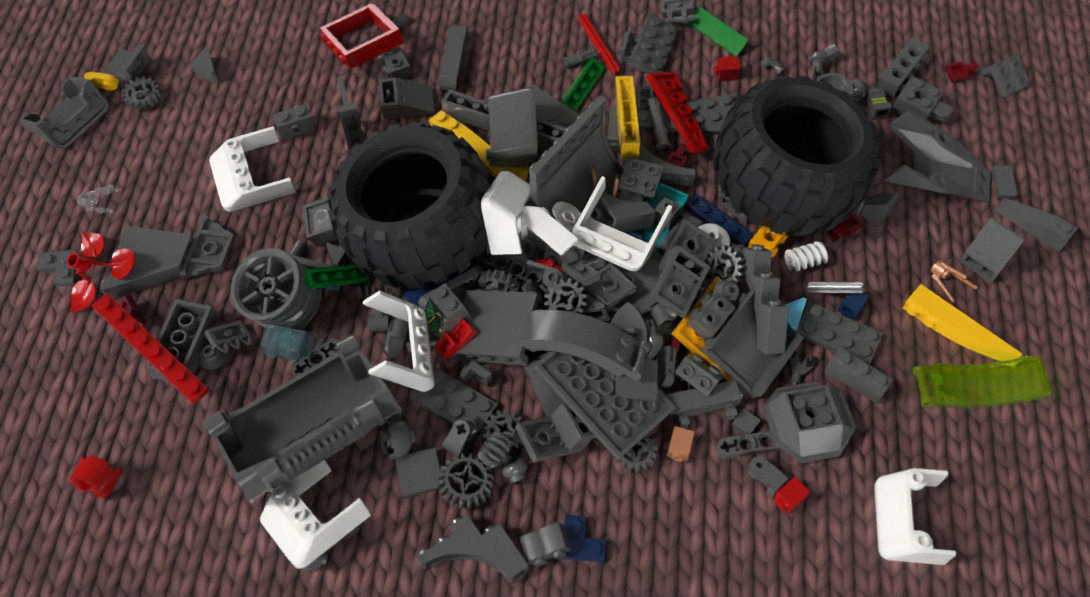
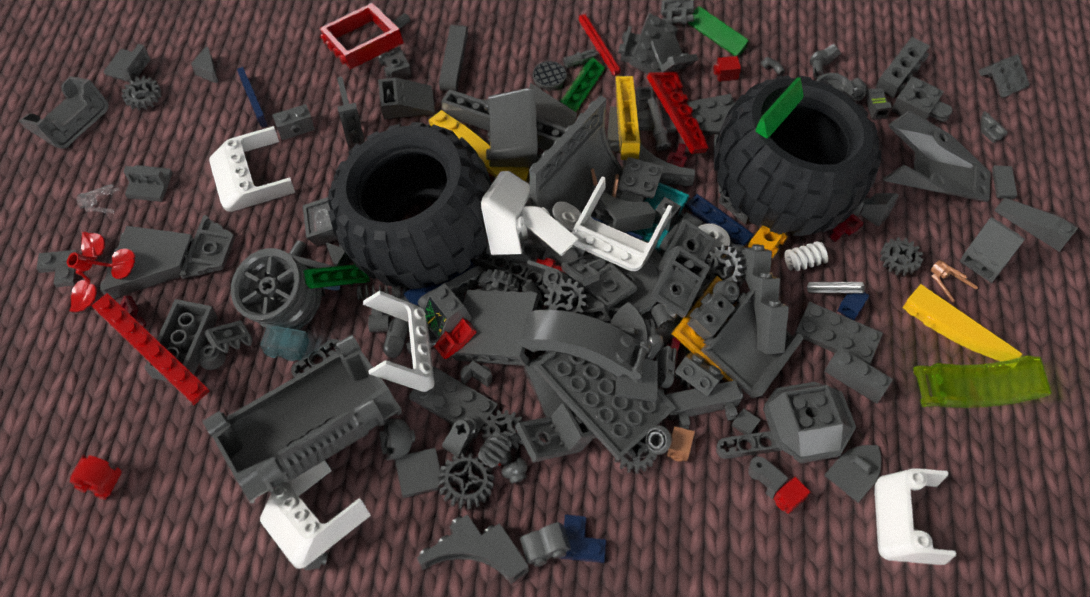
(102, 80): yellow plate -> none
(147, 182): none -> dark grey bracket
(252, 98): none -> dark blue tile
(549, 75): none -> tile
(658, 439): none -> dark grey cone
(670, 55): none -> dark grey bracket
(780, 109): none -> green slope
(794, 314): medium azure slope -> none
(800, 369): dark grey piece -> none
(856, 470): none -> dark grey shield
(901, 256): none -> dark grey gear
(959, 71): dark red plate -> none
(992, 128): none -> dark grey tile

